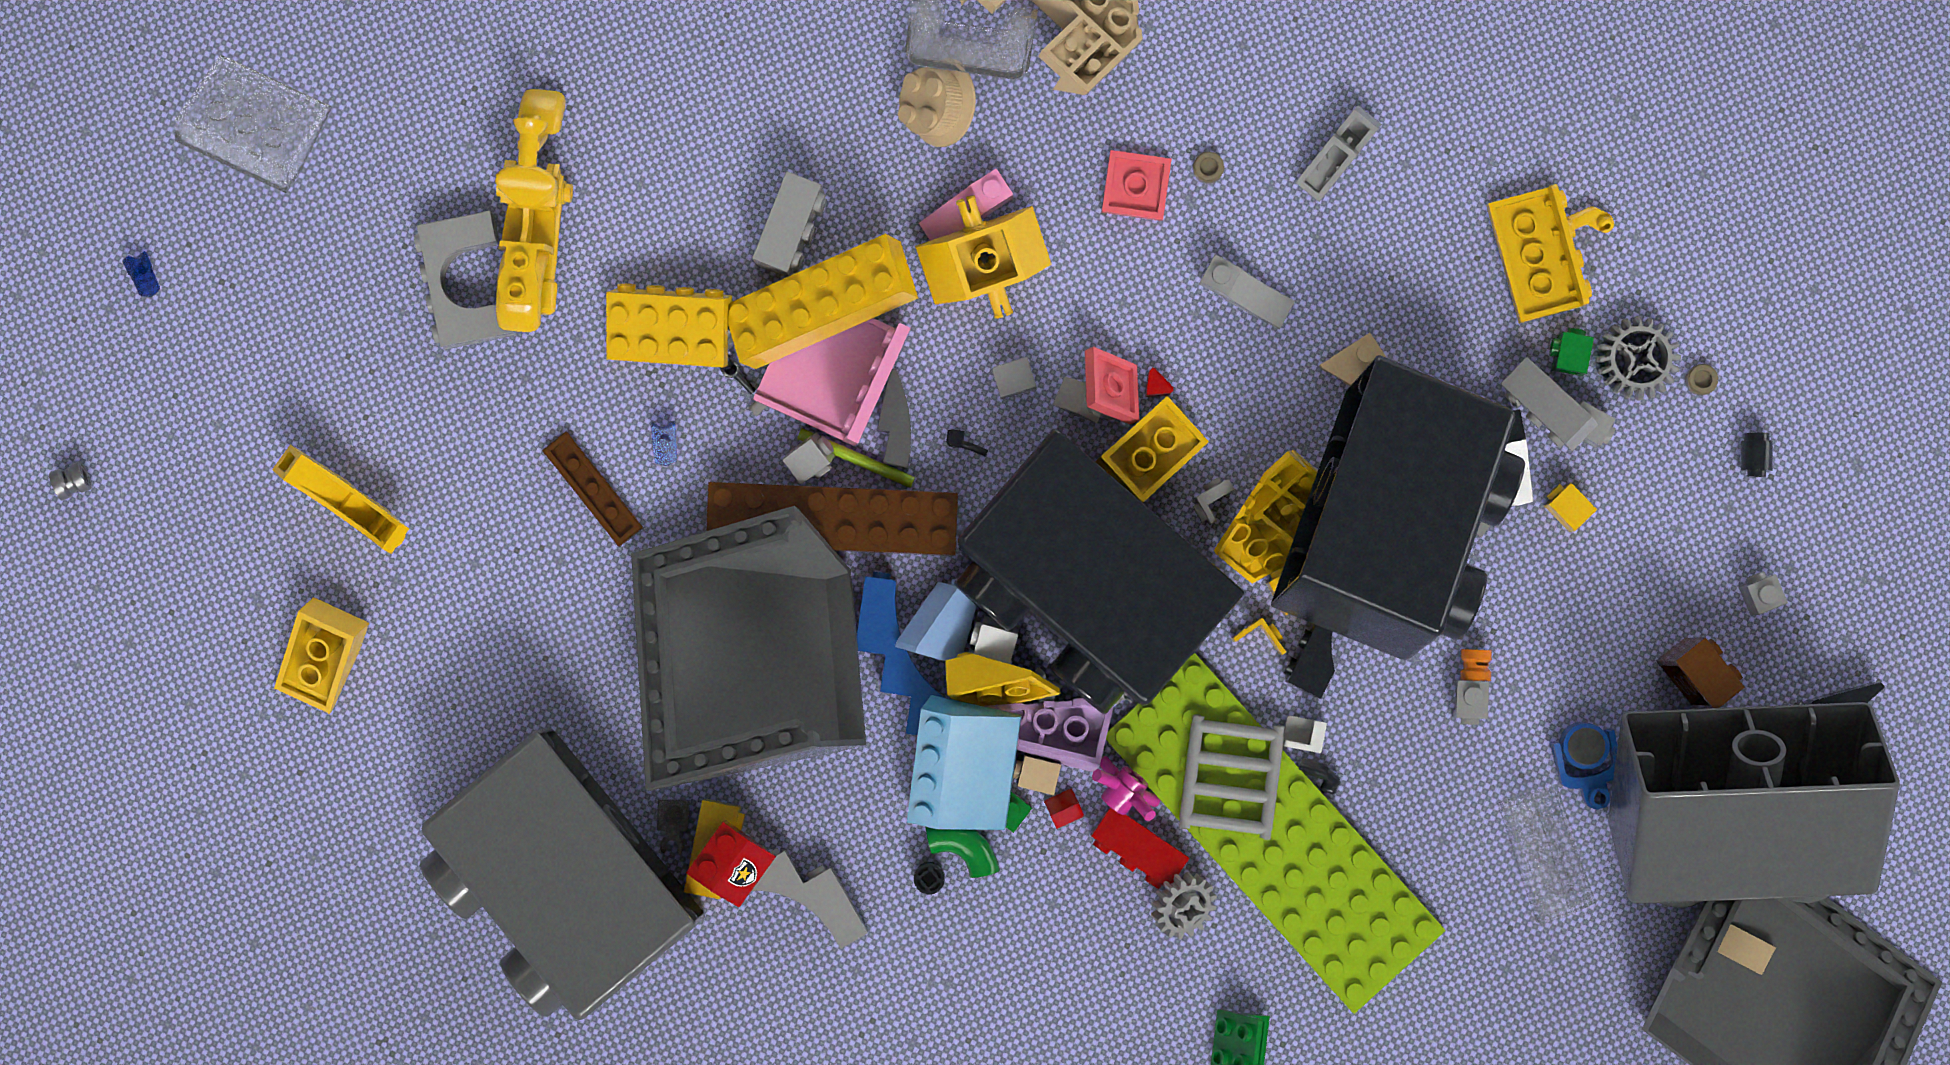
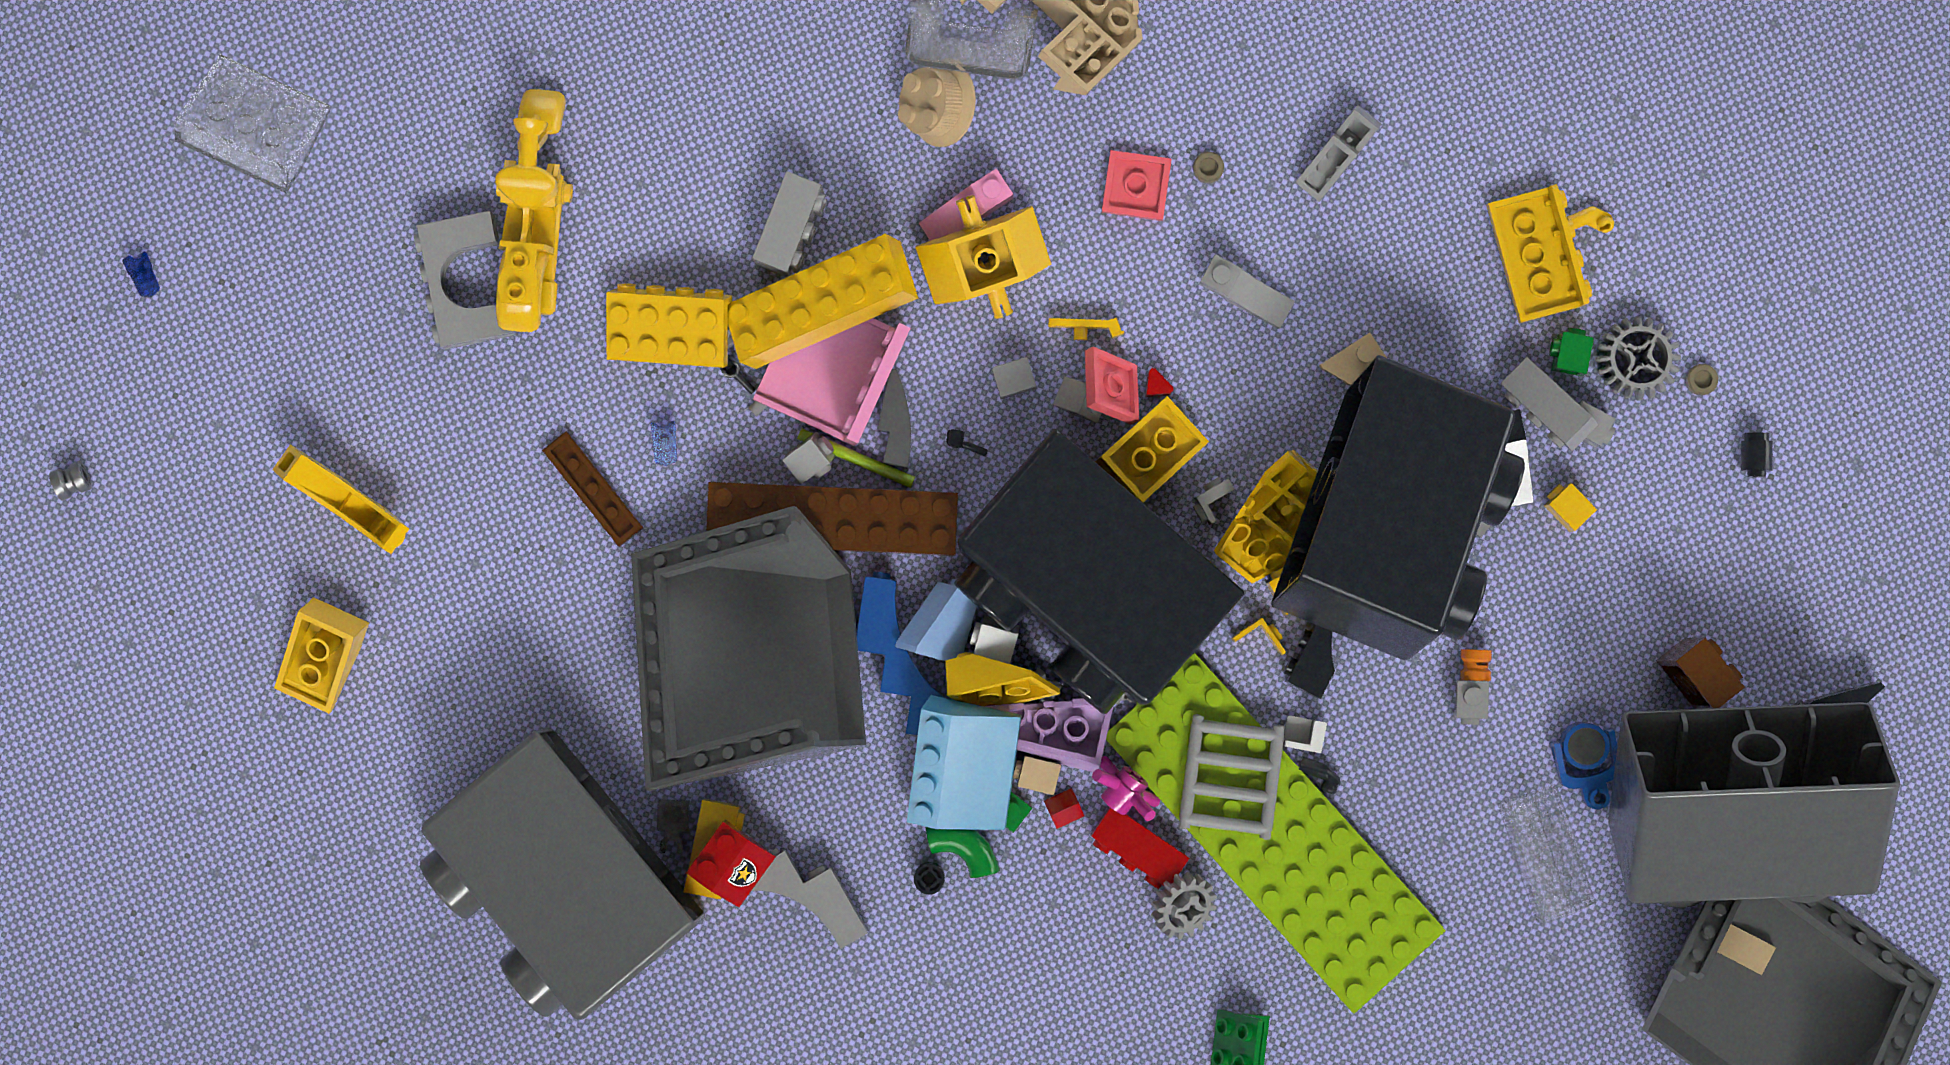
(1082, 325): none -> yellow piece
(1762, 593): light grey brick -> none

